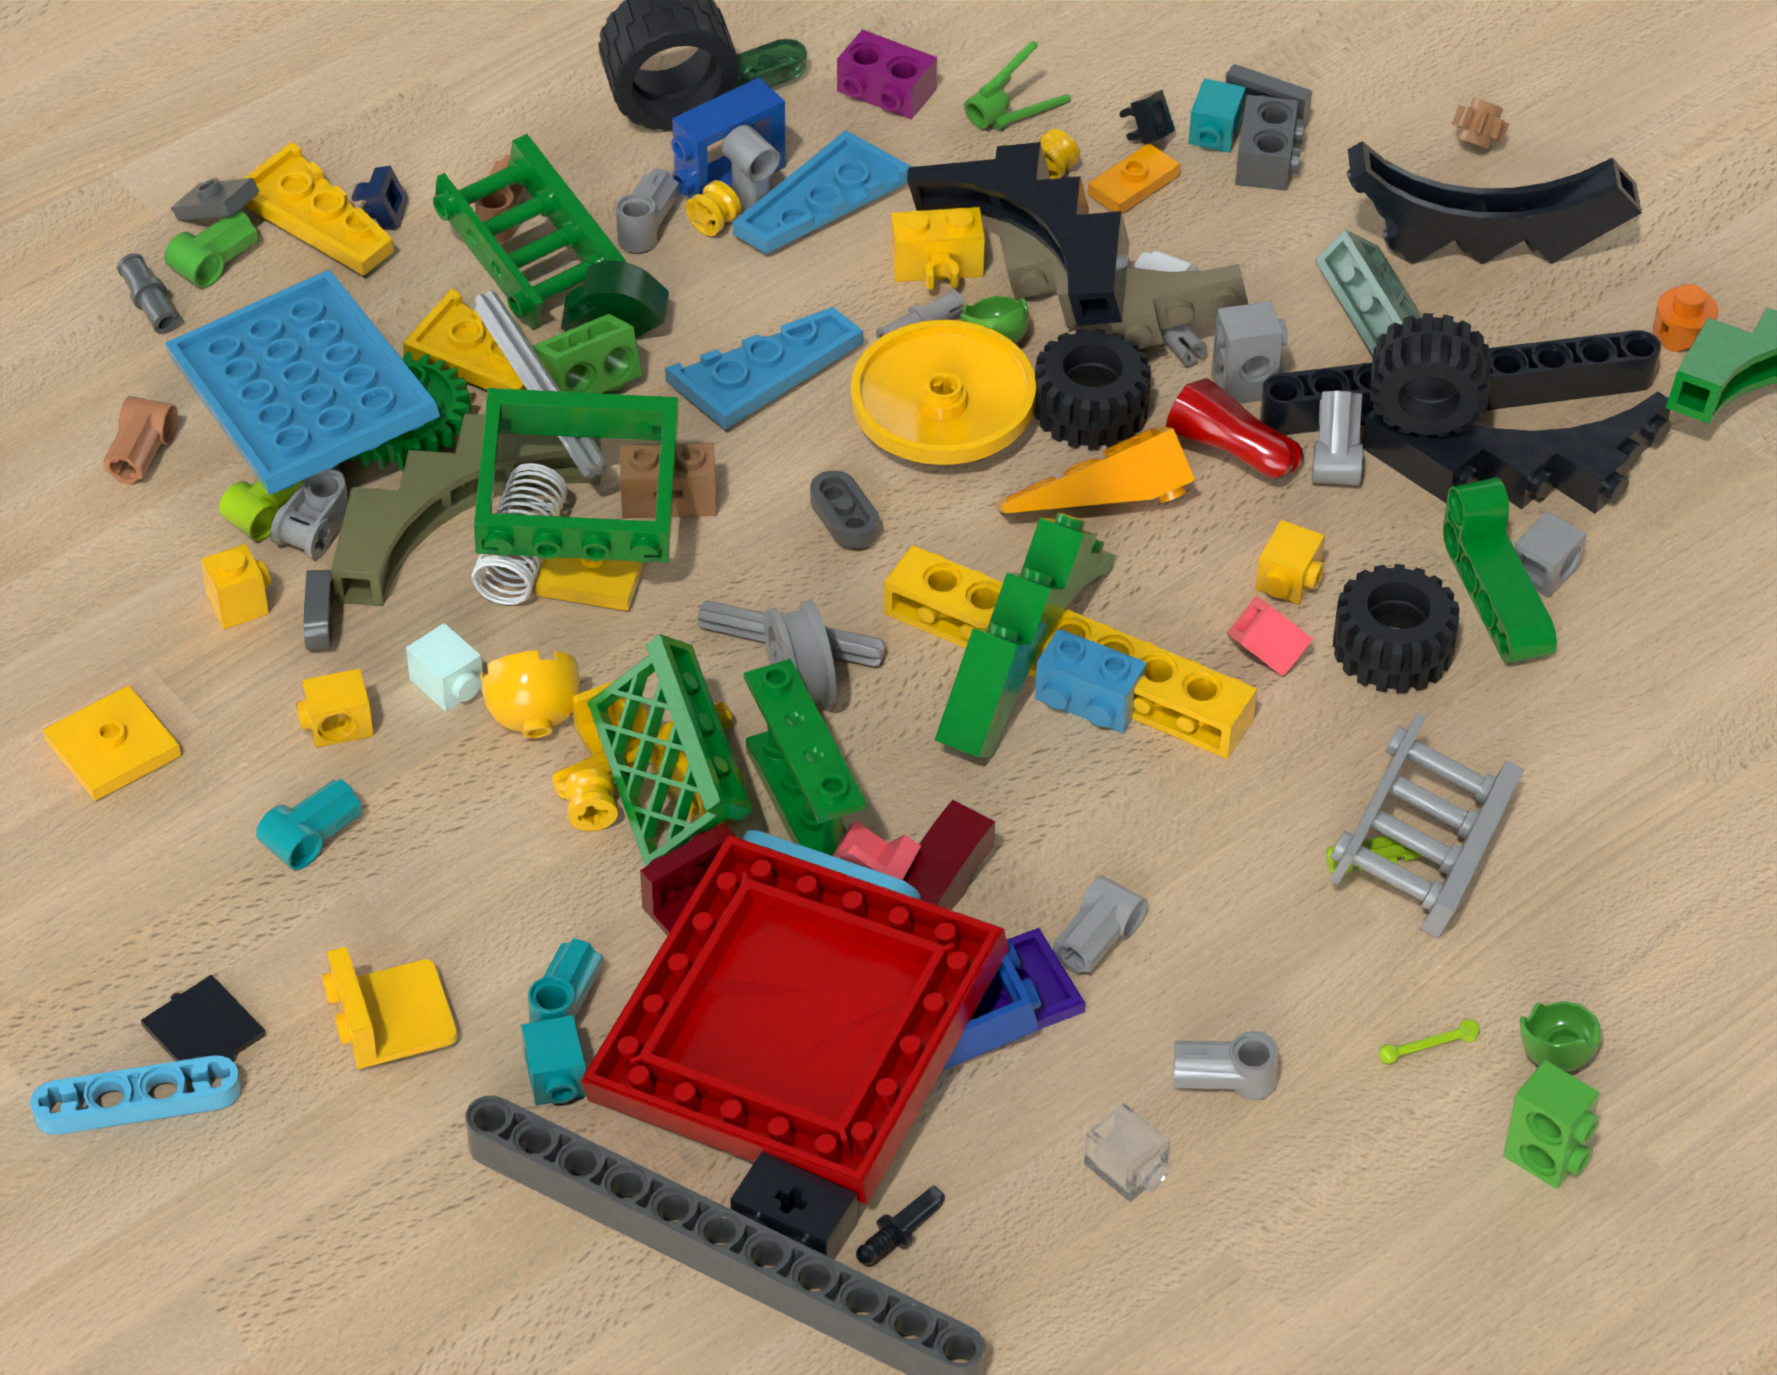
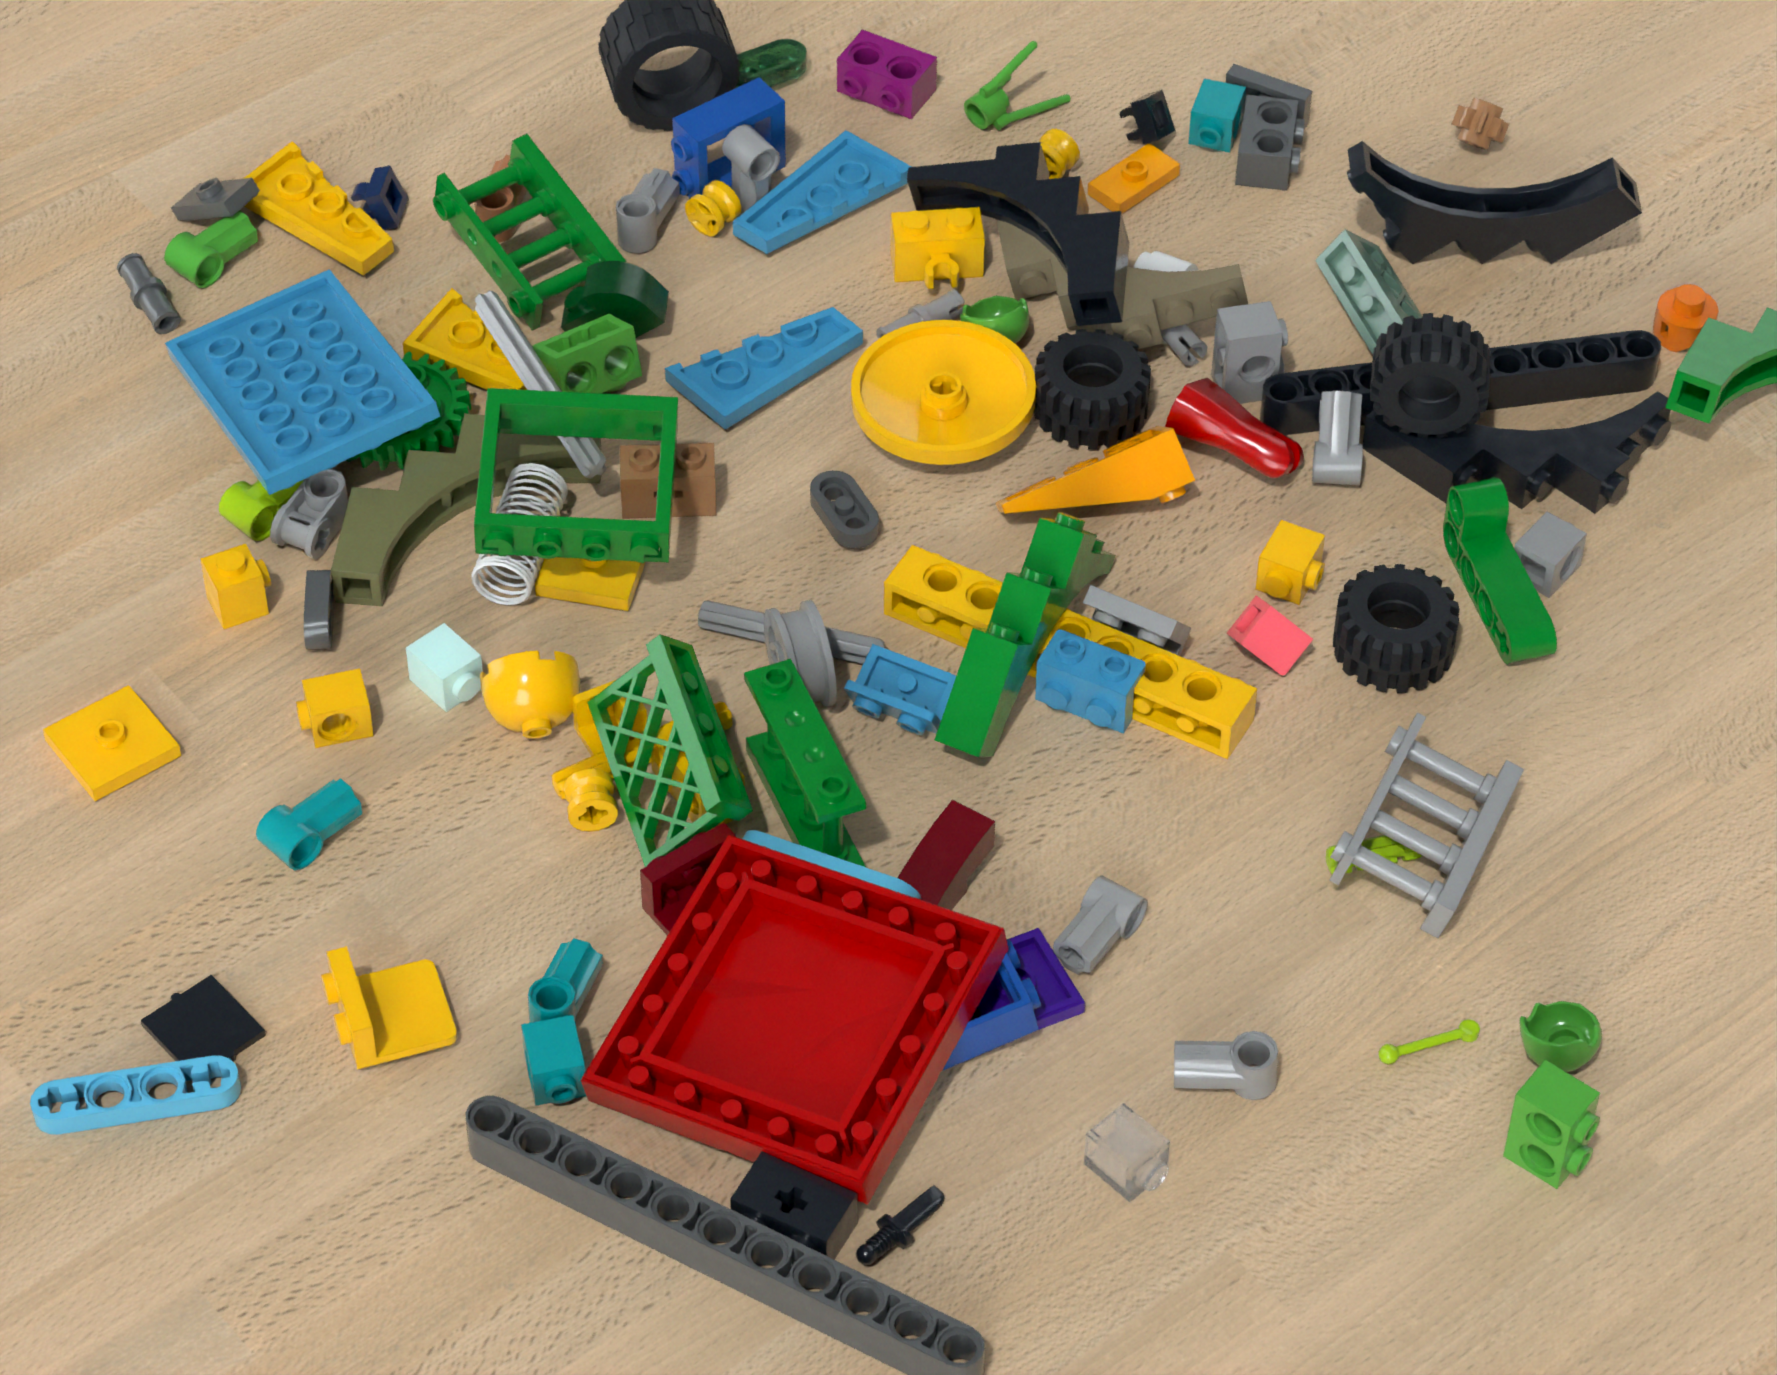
(142, 429): nougat piece -> none
(871, 851): coral panel -> none
(901, 689): none -> dark azure bracket
(1137, 620): none -> light grey bracket

